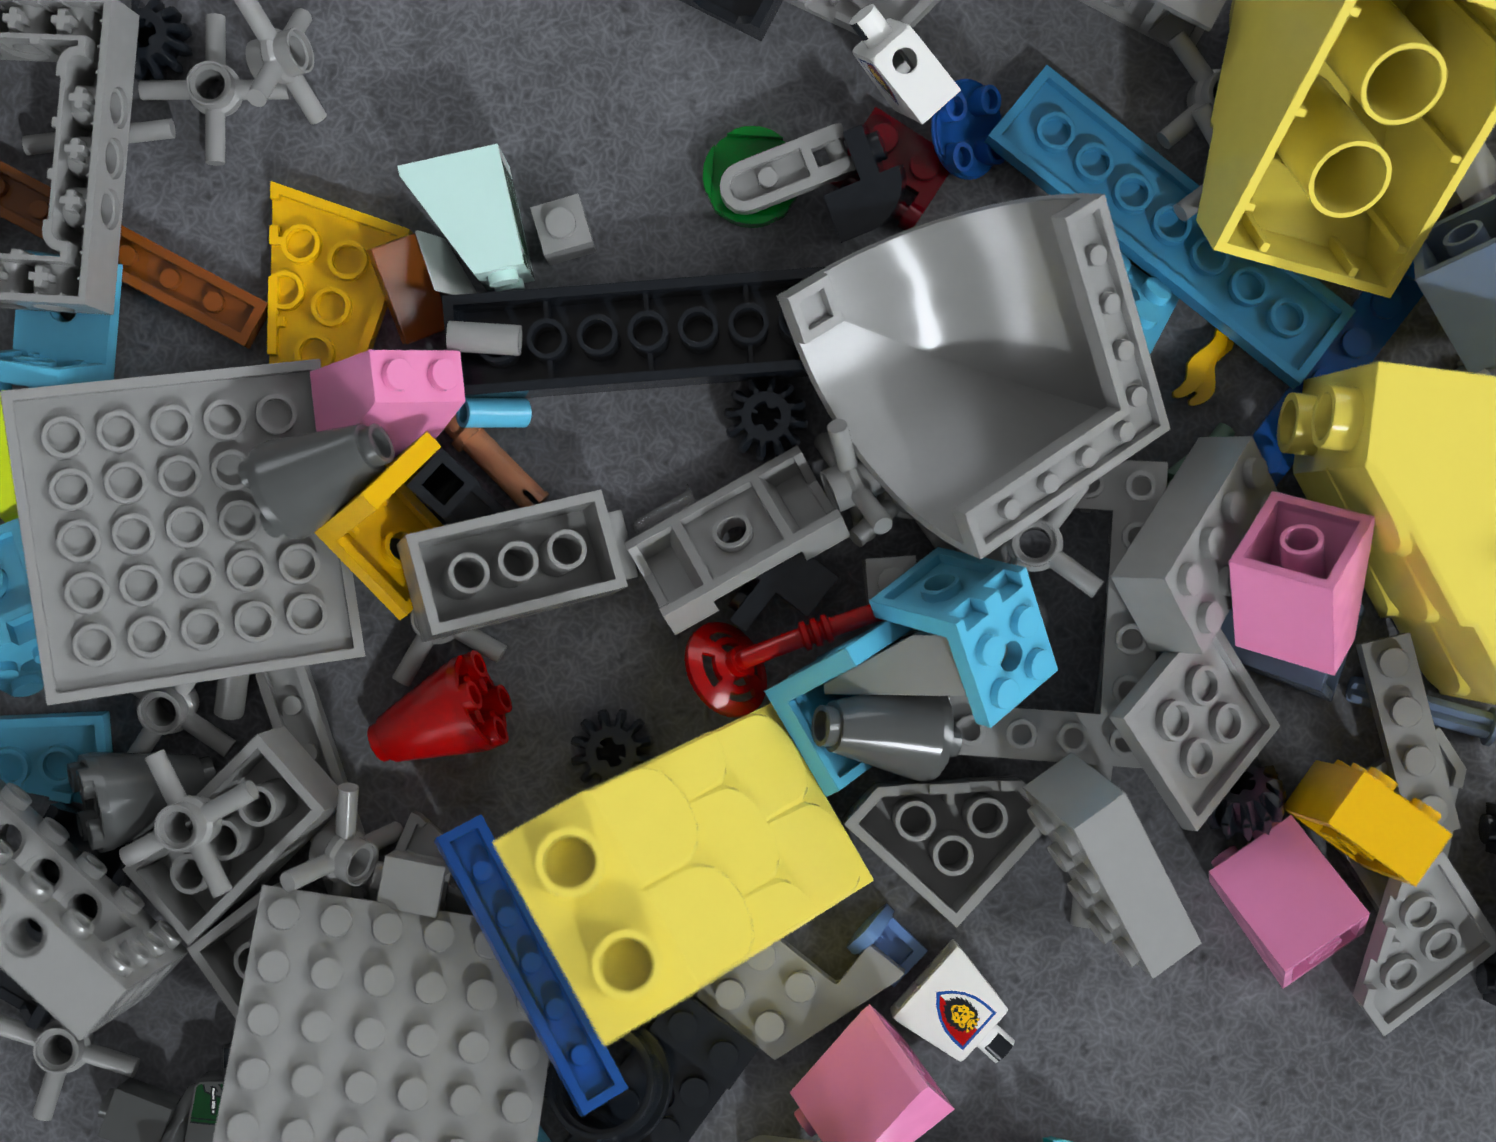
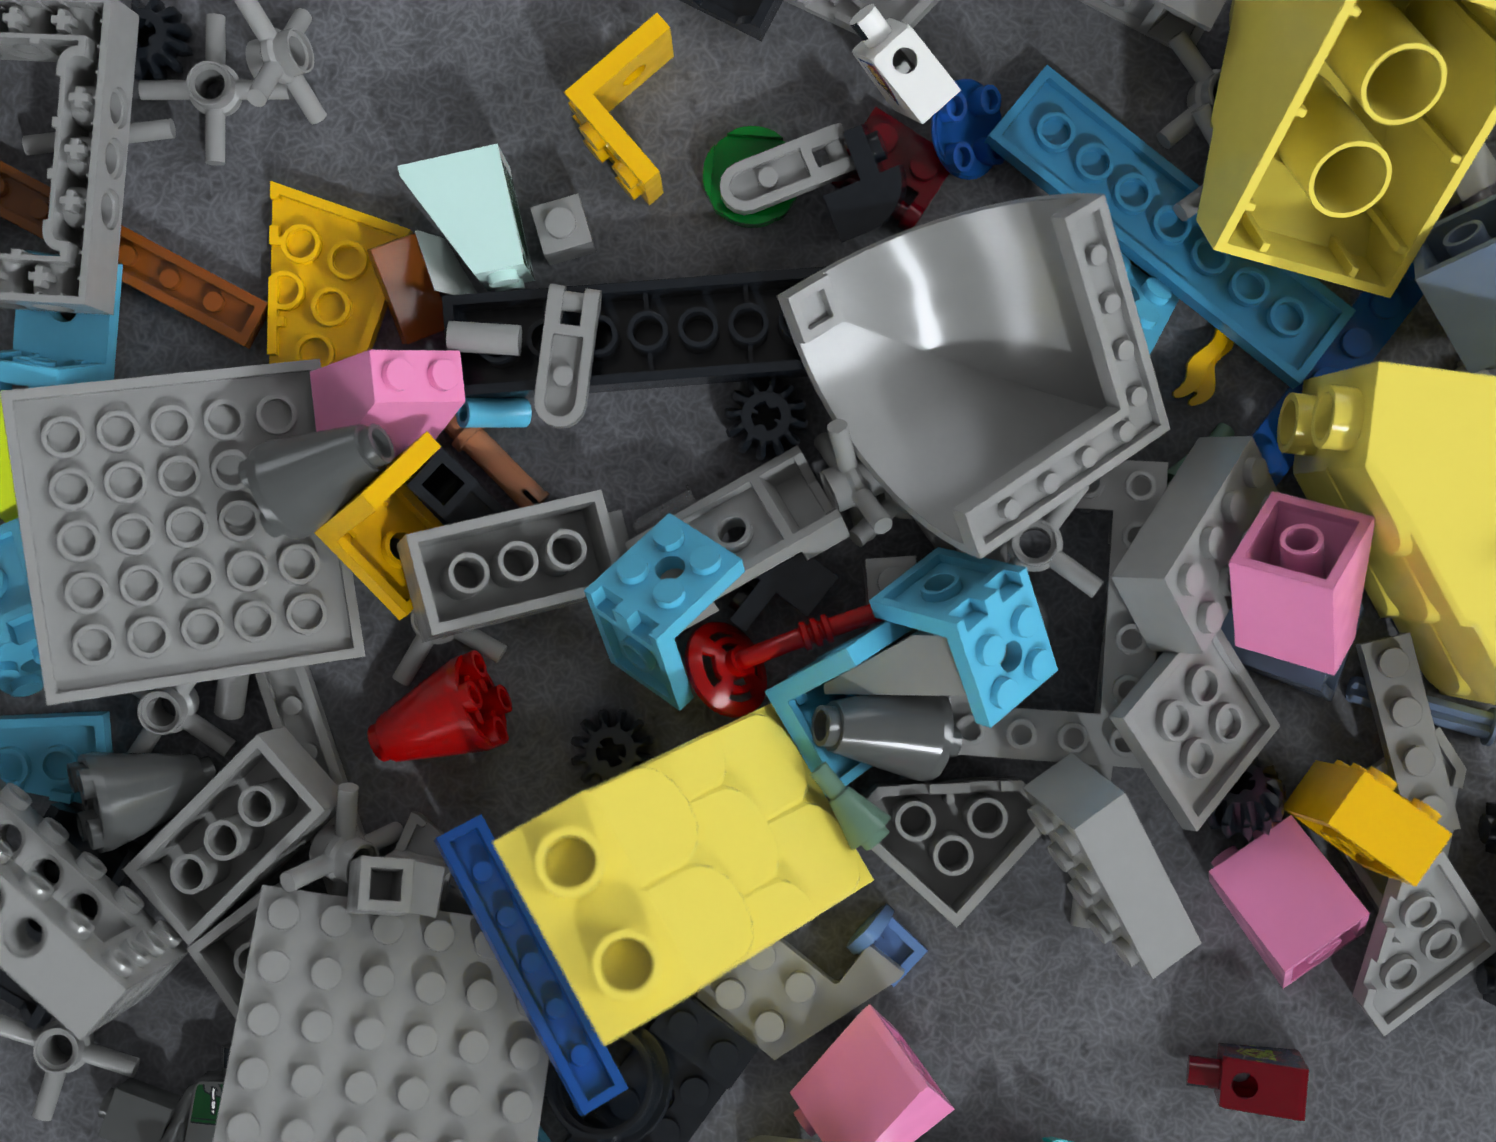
(206, 818): light grey bar -> none
(380, 886): none -> light grey brick
(566, 356): none -> light grey plate
(605, 88): none -> yellow bracket
(644, 613): none -> medium azure bracket
(858, 817): none -> sand green cone
(954, 1007): white torso -> none
(1275, 1081): none -> dark red torso

